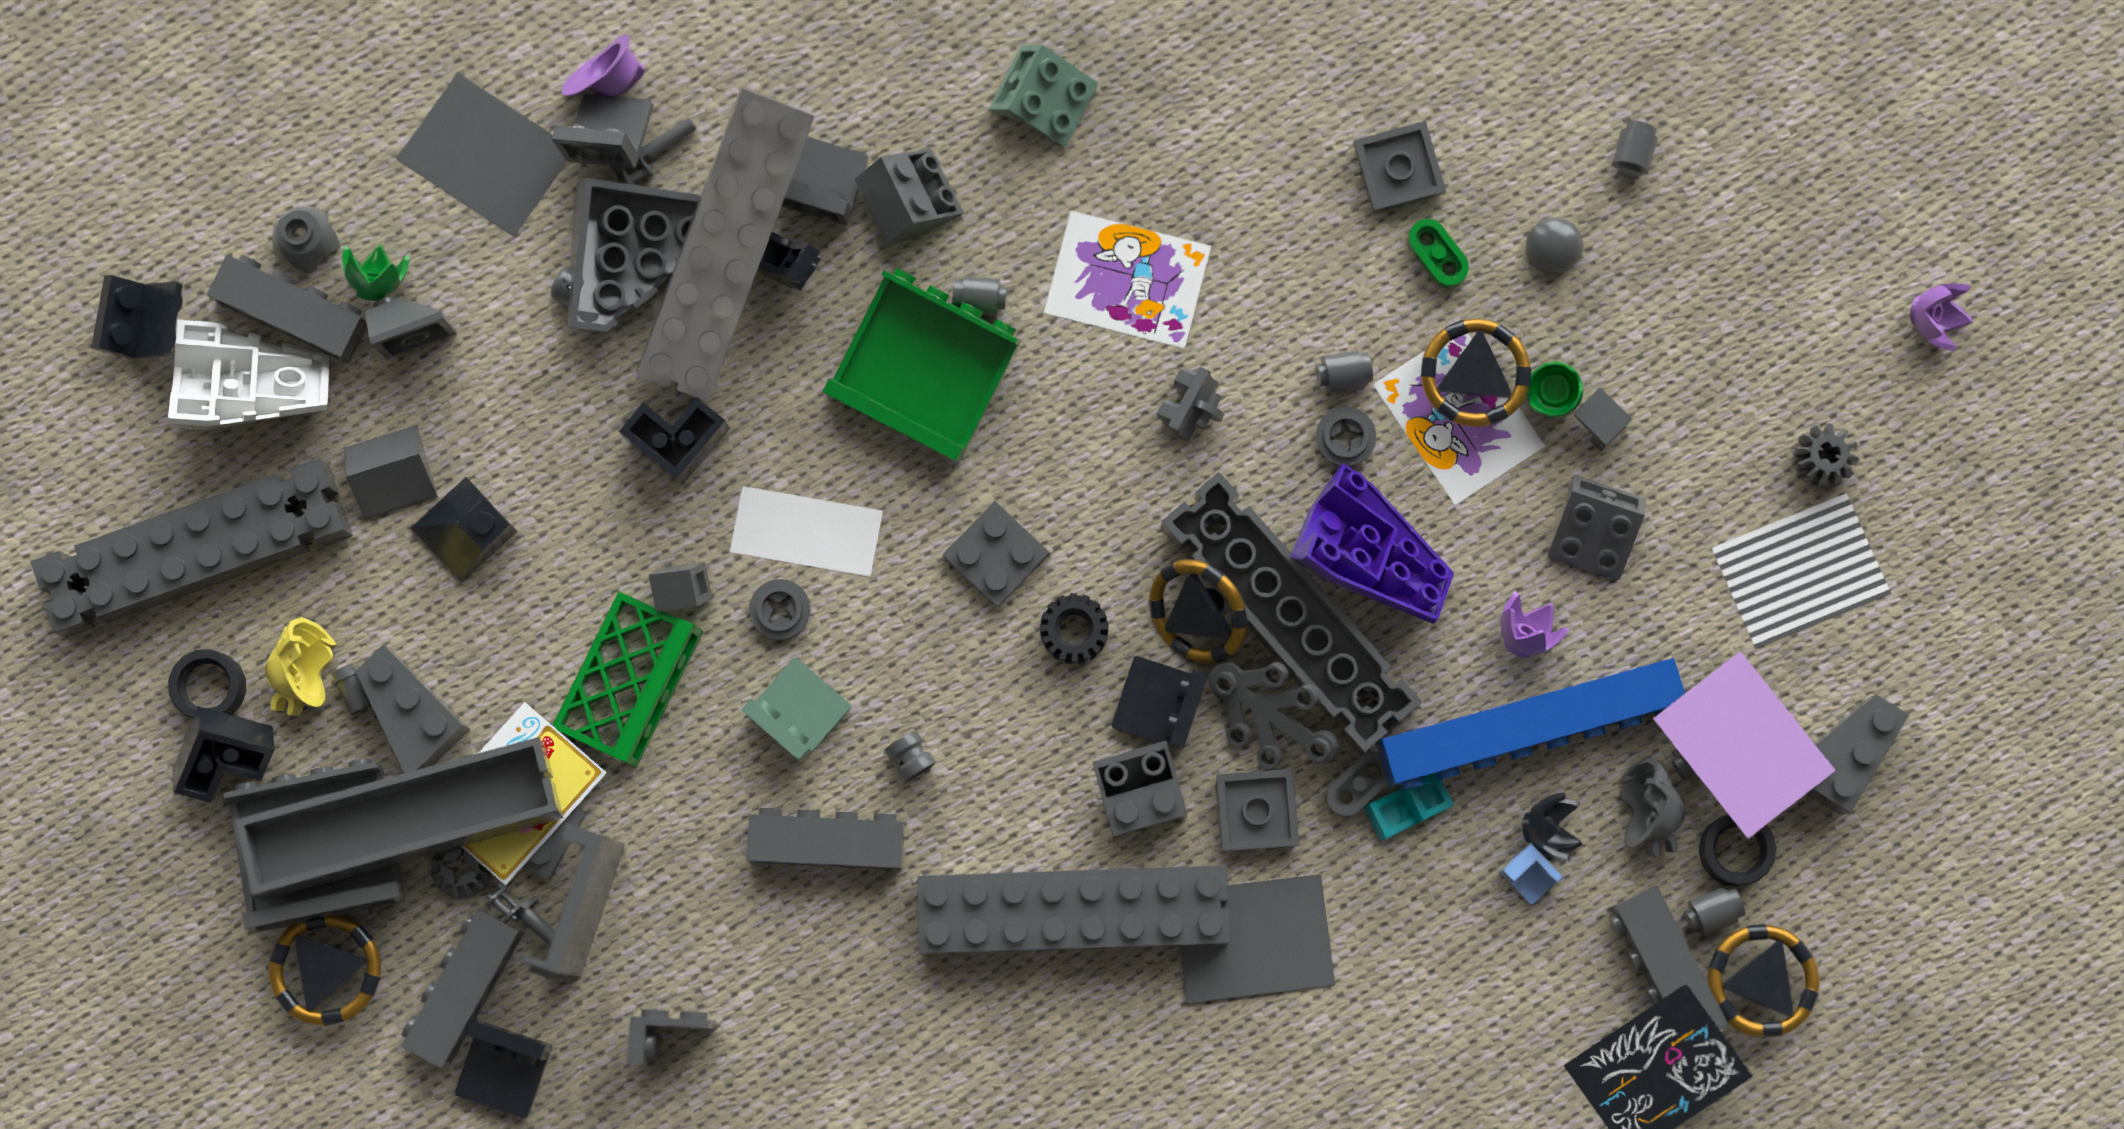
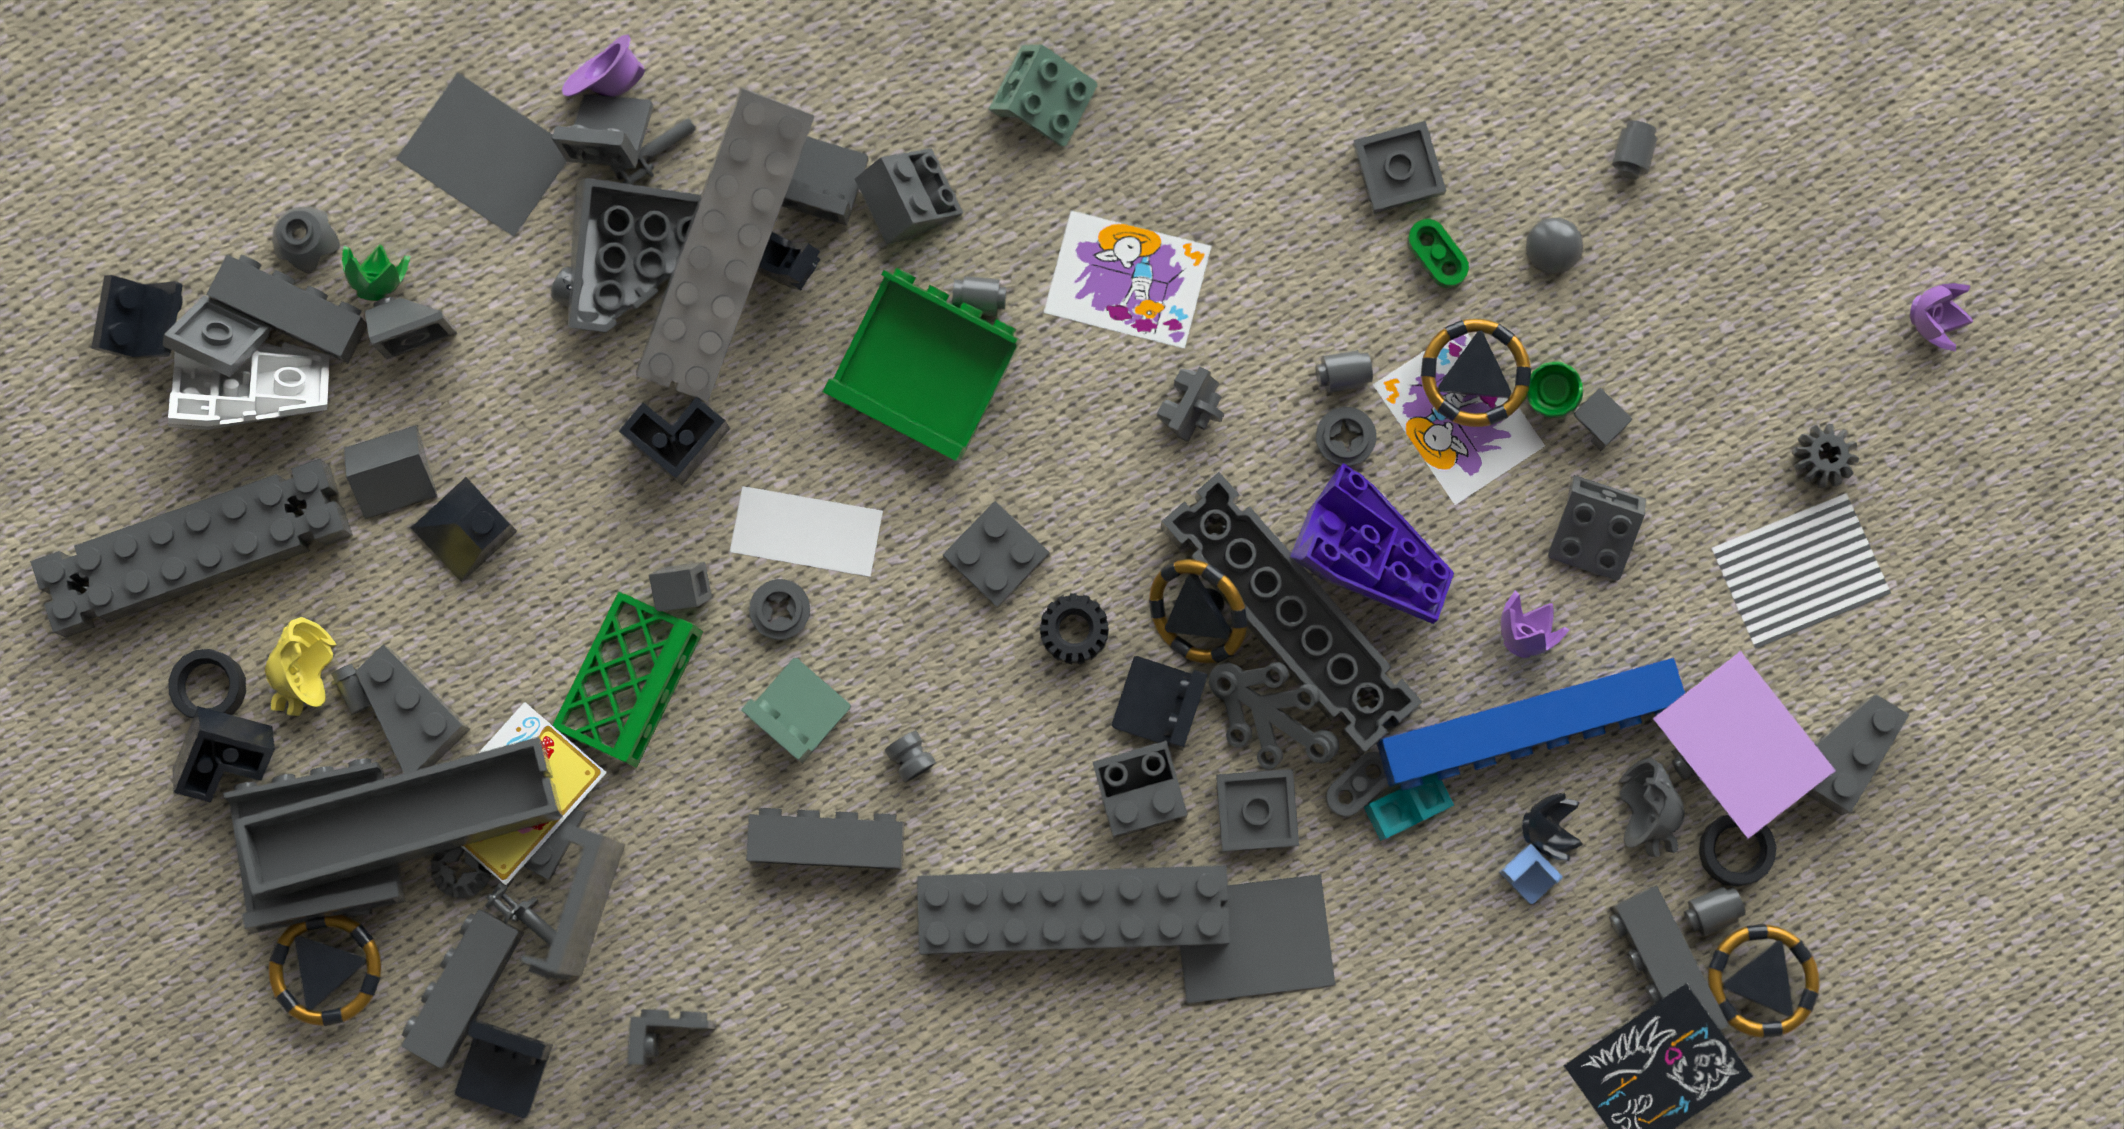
(216, 335): none -> dark grey plate

